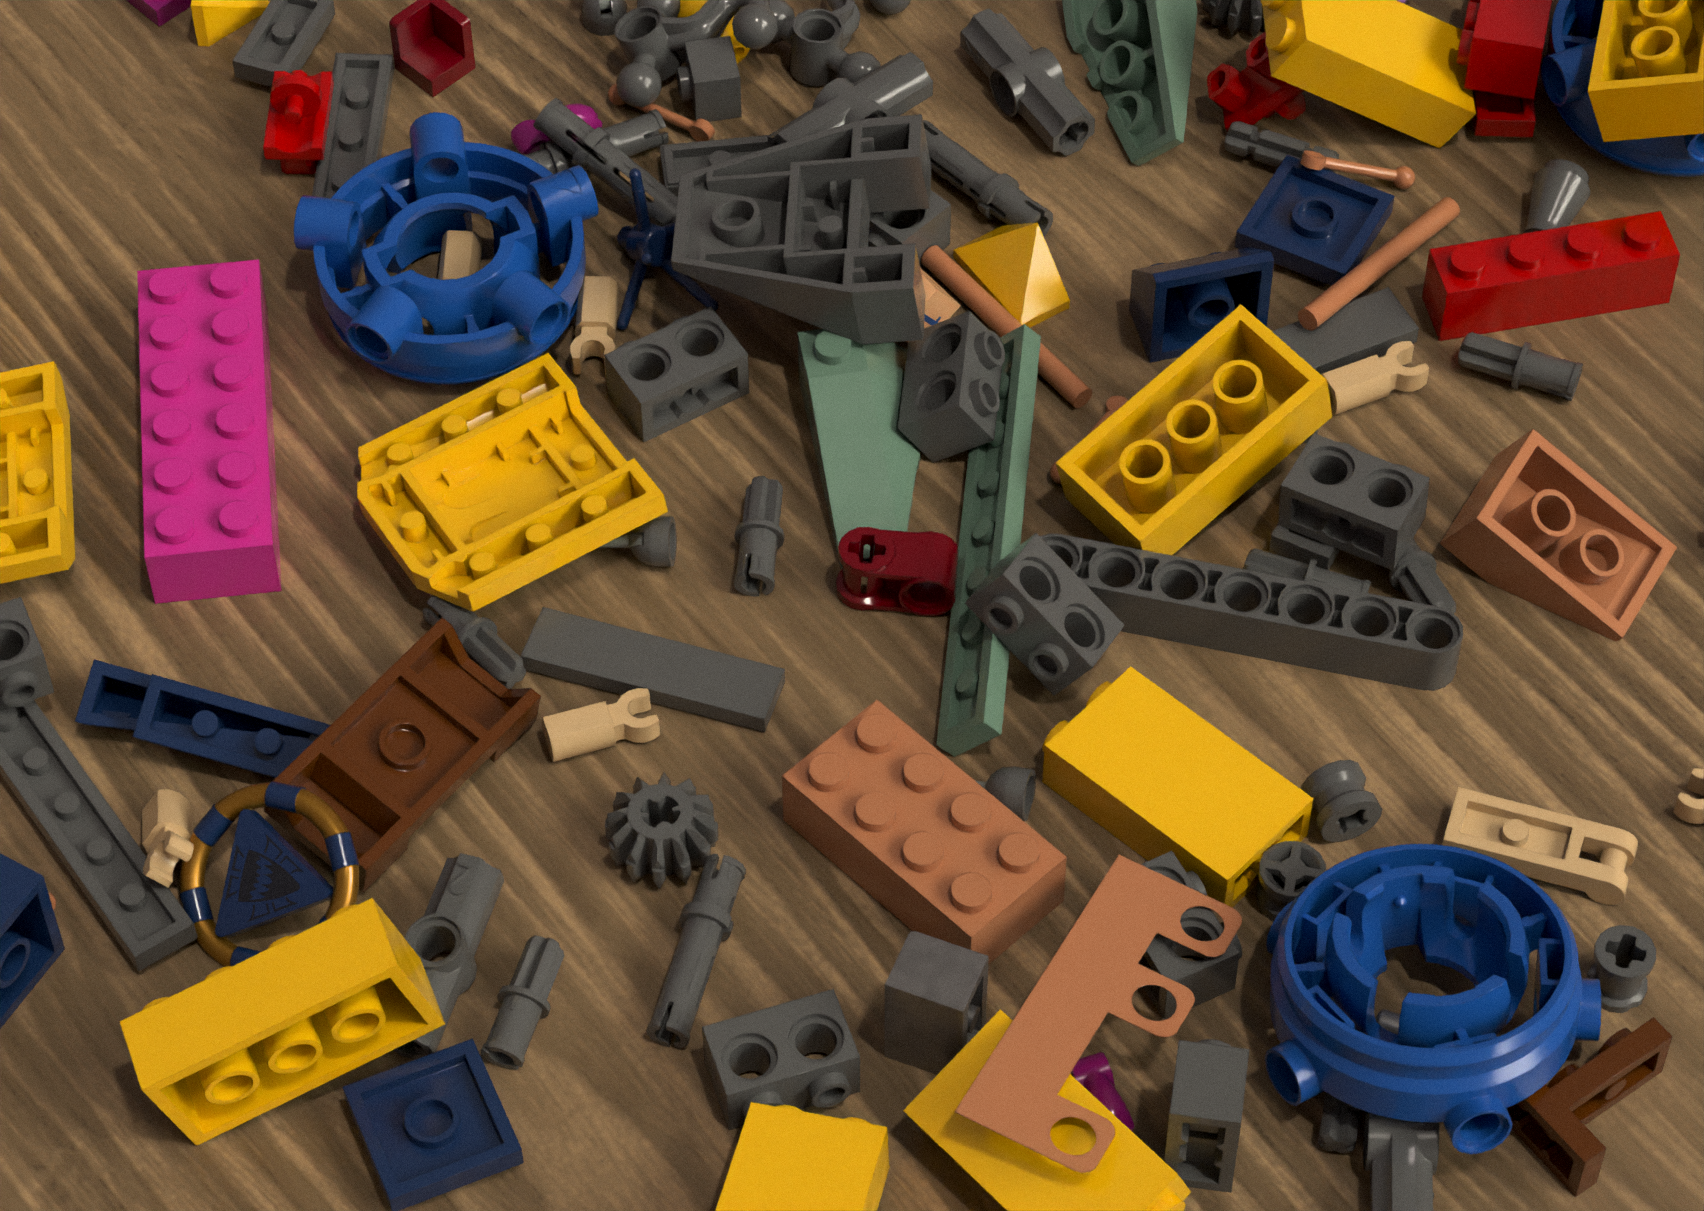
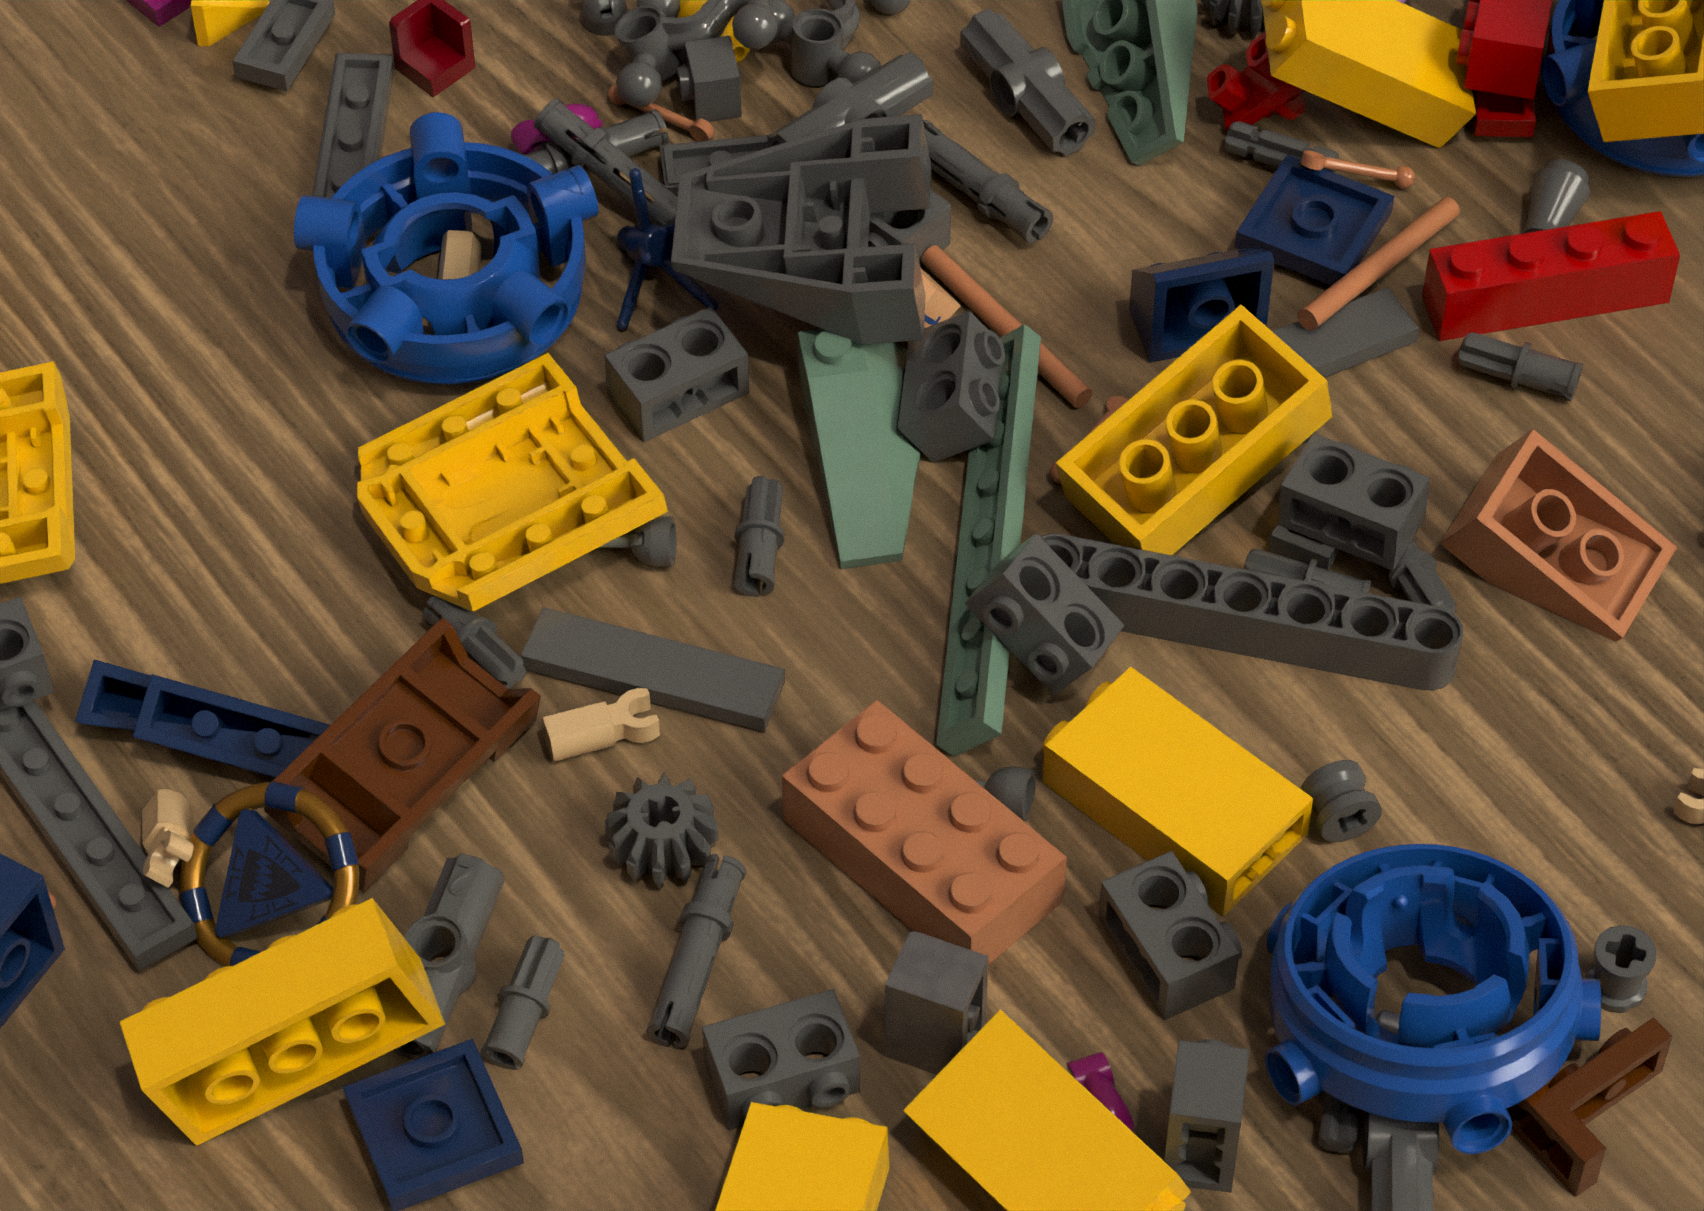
(207, 432): dark pink brick -> none
(298, 120): red hips -> none
(594, 320): tan bar -> none
(903, 571): dark red piece -> none
(1016, 271): yellow slope -> none
(1084, 981): nougat piece -> none
(1285, 866): dark grey wheel -> none
(1375, 378): tan bar -> none
(1544, 843): tan plate -> none

